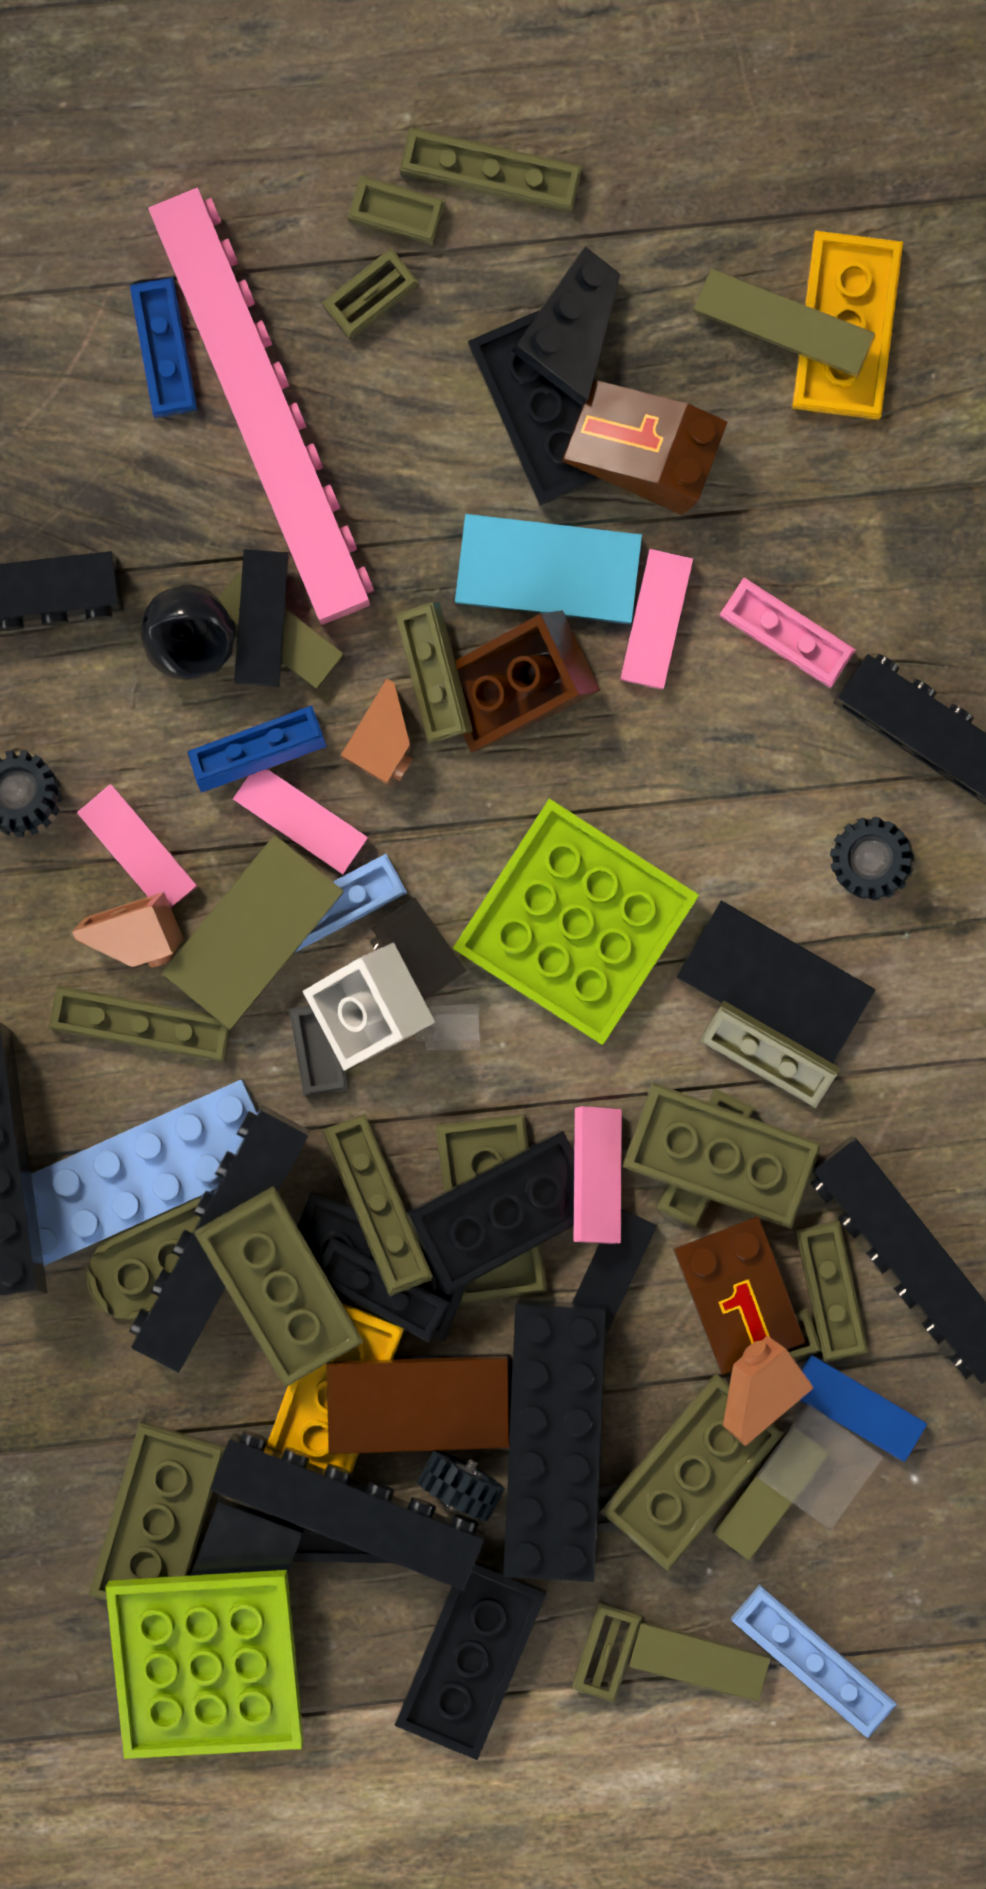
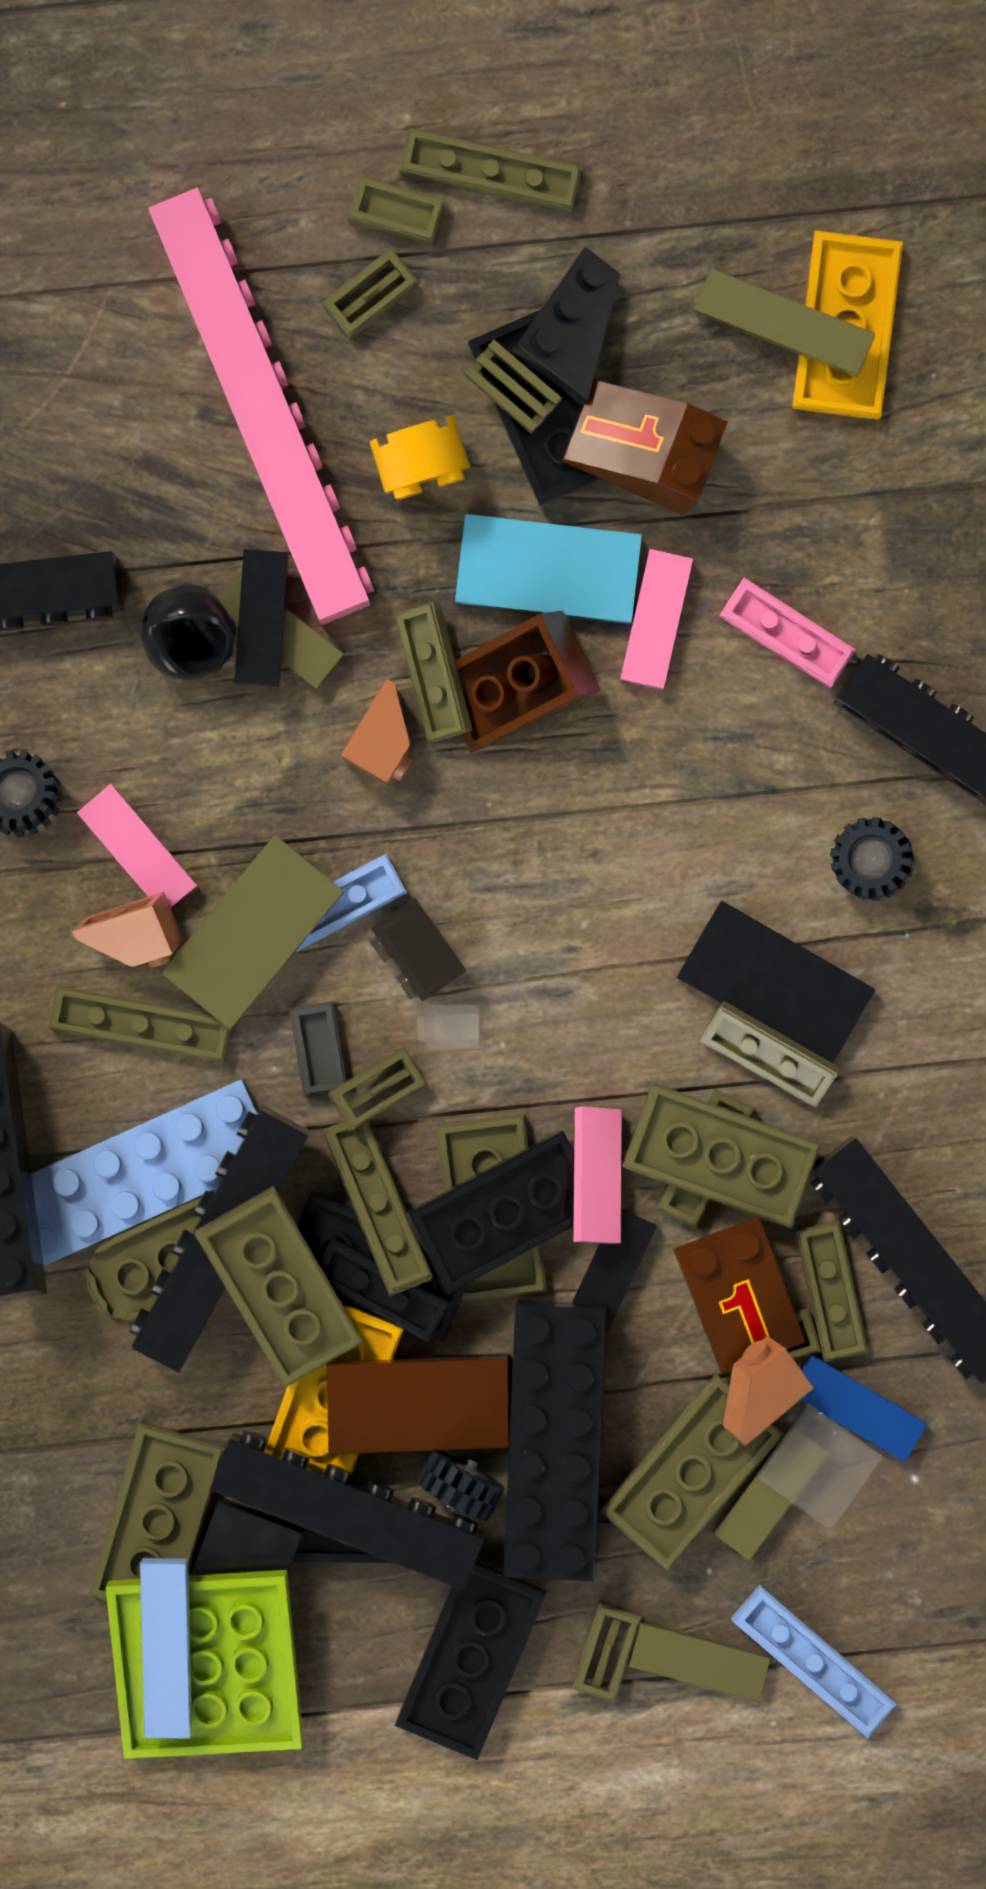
(163, 348): blue tile -> none
(166, 1648): none -> light blue tile
(256, 749): blue tile -> none
(301, 819): bright pink tile -> none
(345, 1108): none -> olive tile
(368, 1006): white brick -> none
(420, 456): none -> yellow brick
(525, 374): none -> olive tile
(575, 921): lime plate -> none

